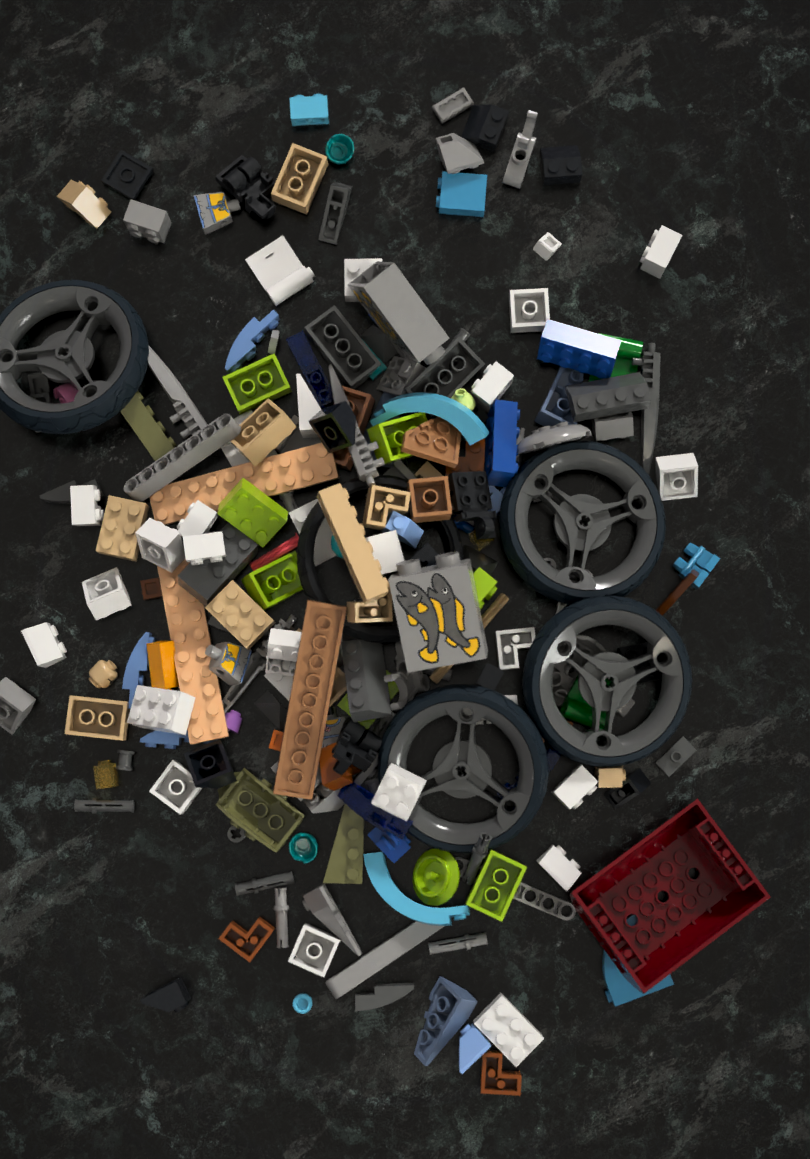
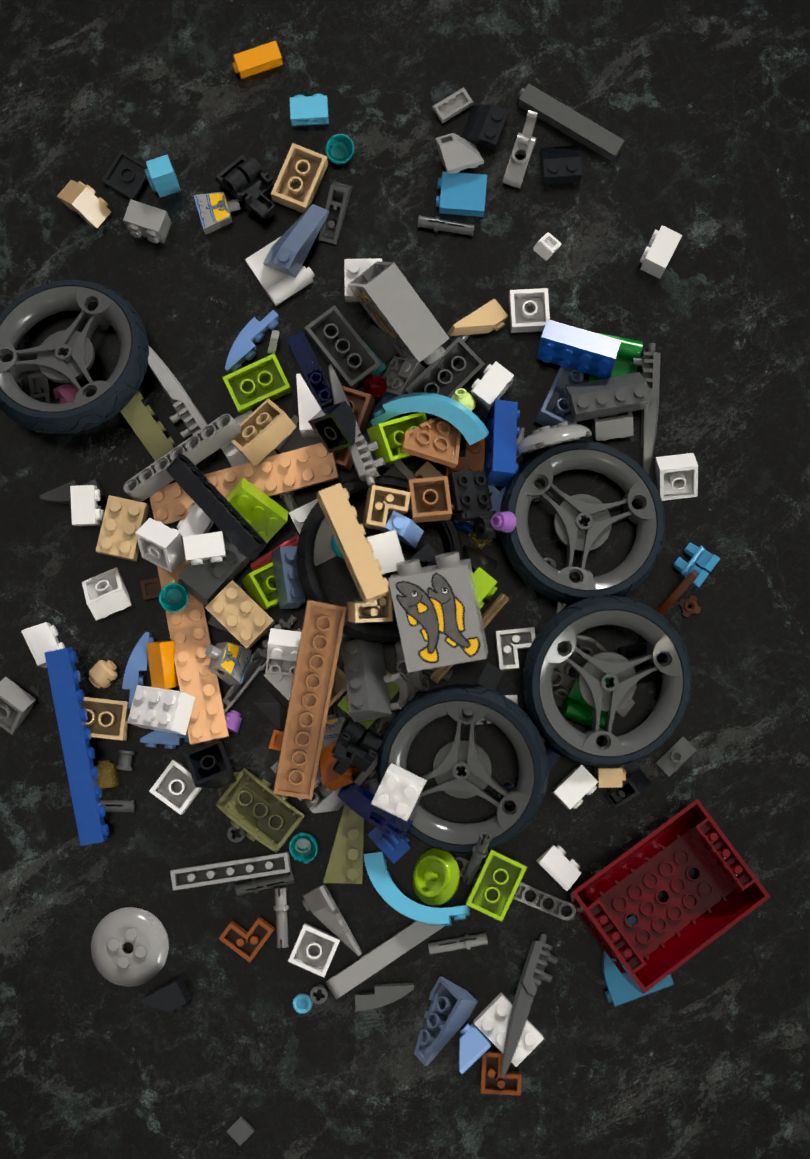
(76, 746): none -> blue brick
(149, 944): none -> light grey brick
(162, 176): none -> medium azure brick
(173, 597): none -> teal hair
(216, 507): none -> black beam
(230, 870): none -> light grey brick
(240, 1130): none -> dark grey tile
(257, 60): none -> light orange brick
(287, 578): none -> sand blue brick
(294, 245): none -> sand blue wedge
(314, 999): none -> dark grey bush
(374, 385): none -> dark red gear
(445, 225): none -> dark grey pin
(481, 321): none -> tan slope
(504, 521): none -> medium lavender hat
(525, 993): none -> dark grey piece
(570, 122): none -> dark grey brick
(684, 606): none -> reddish brown plate

